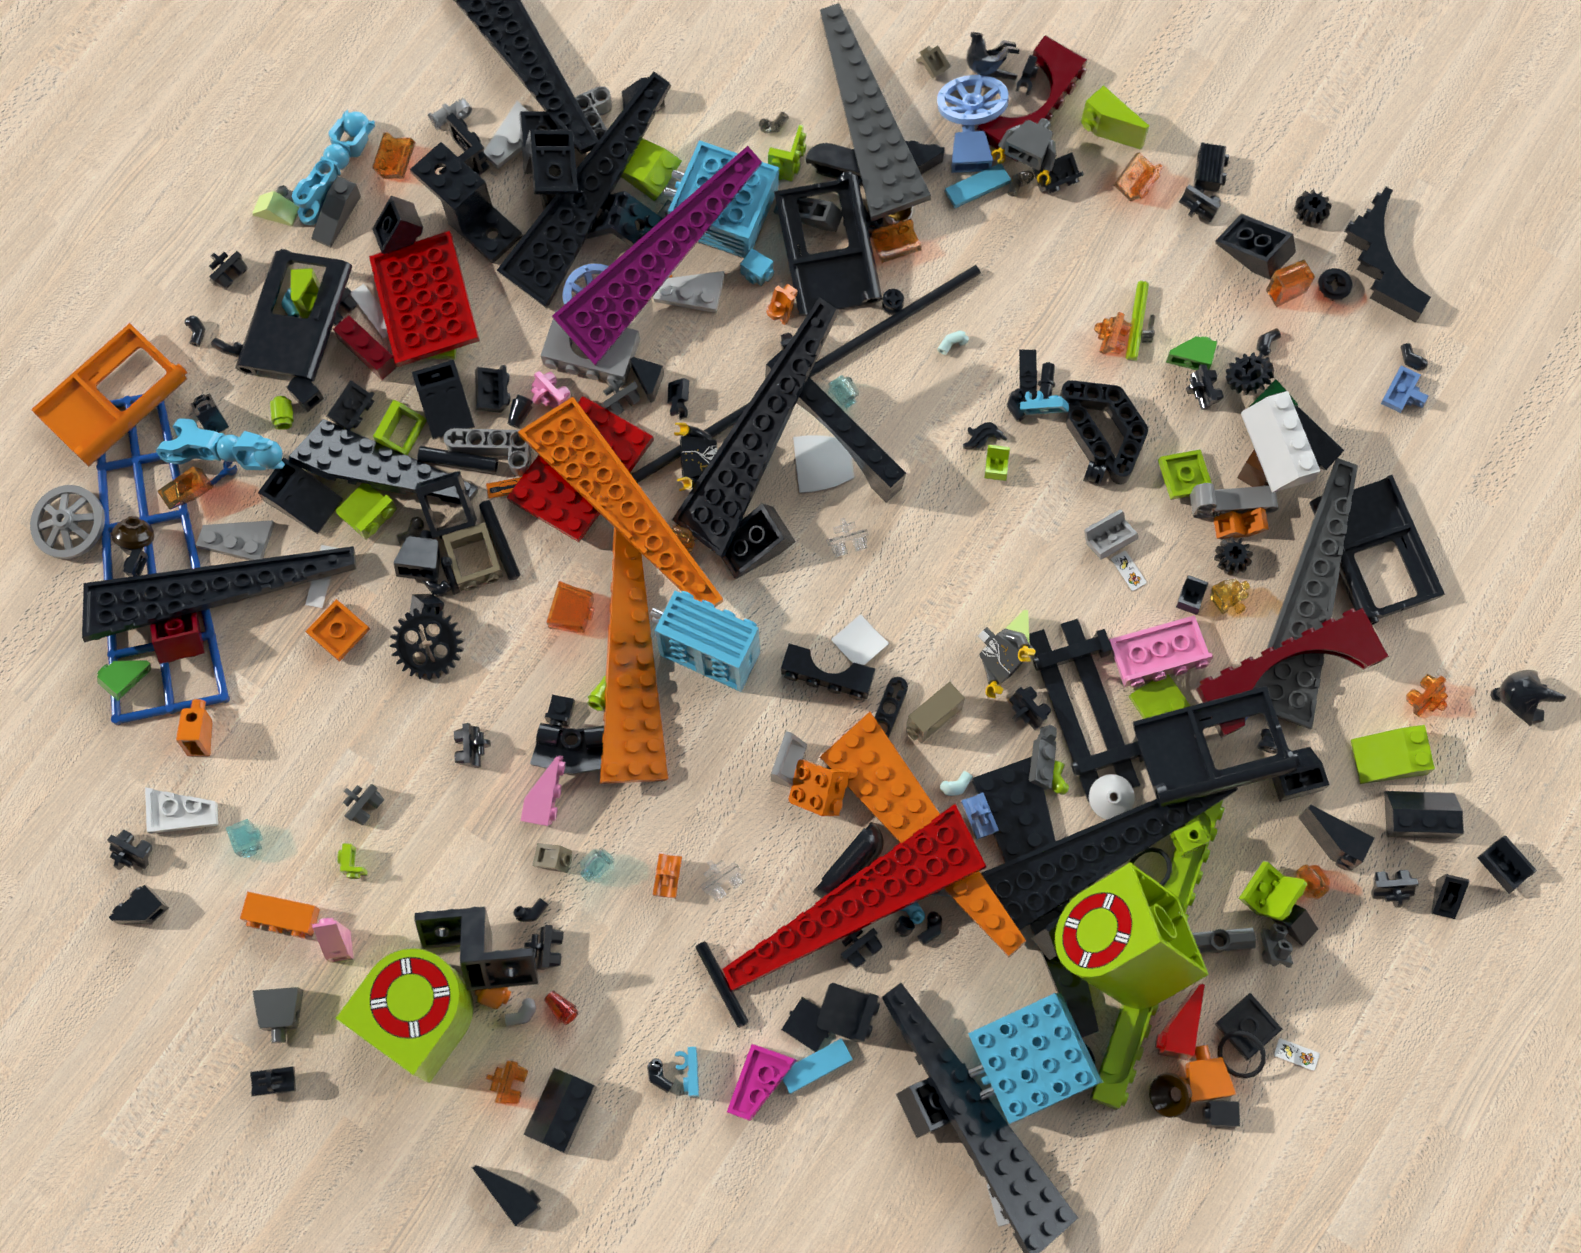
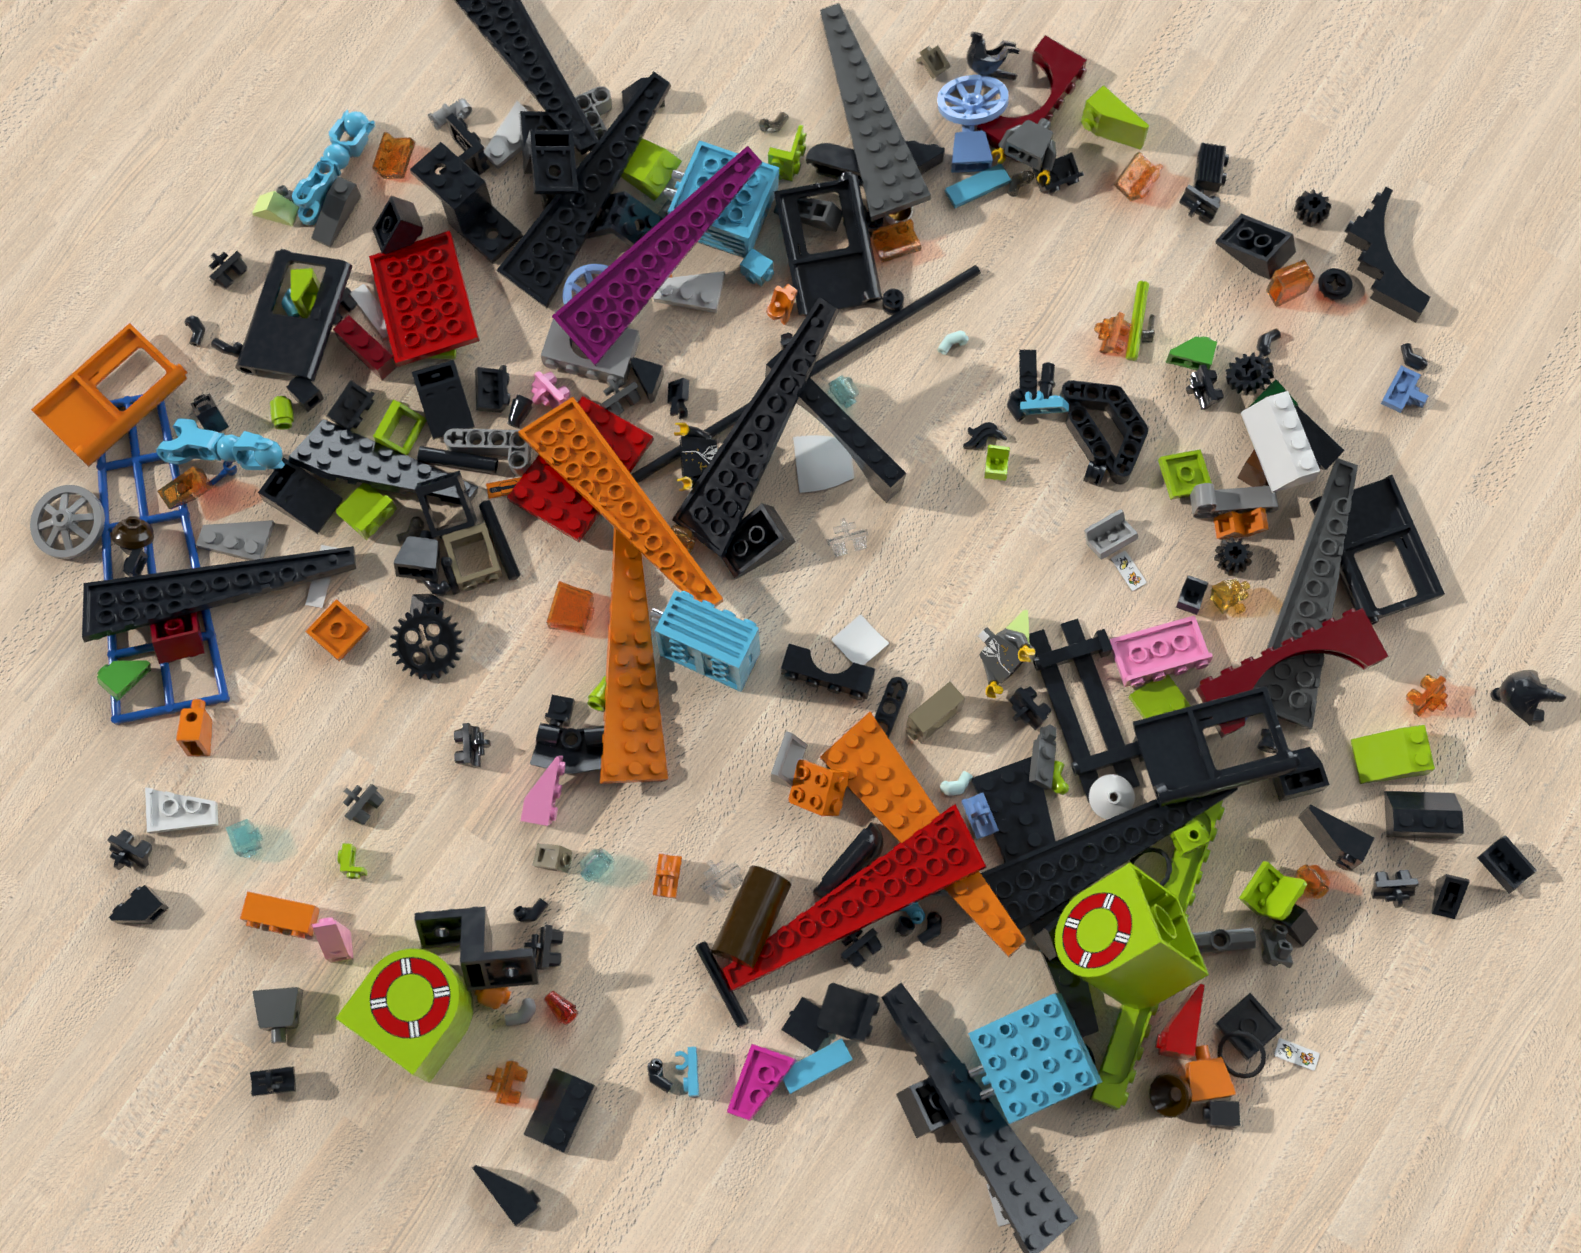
(751, 916): none -> dark brown brick
(1030, 71): black plate -> none

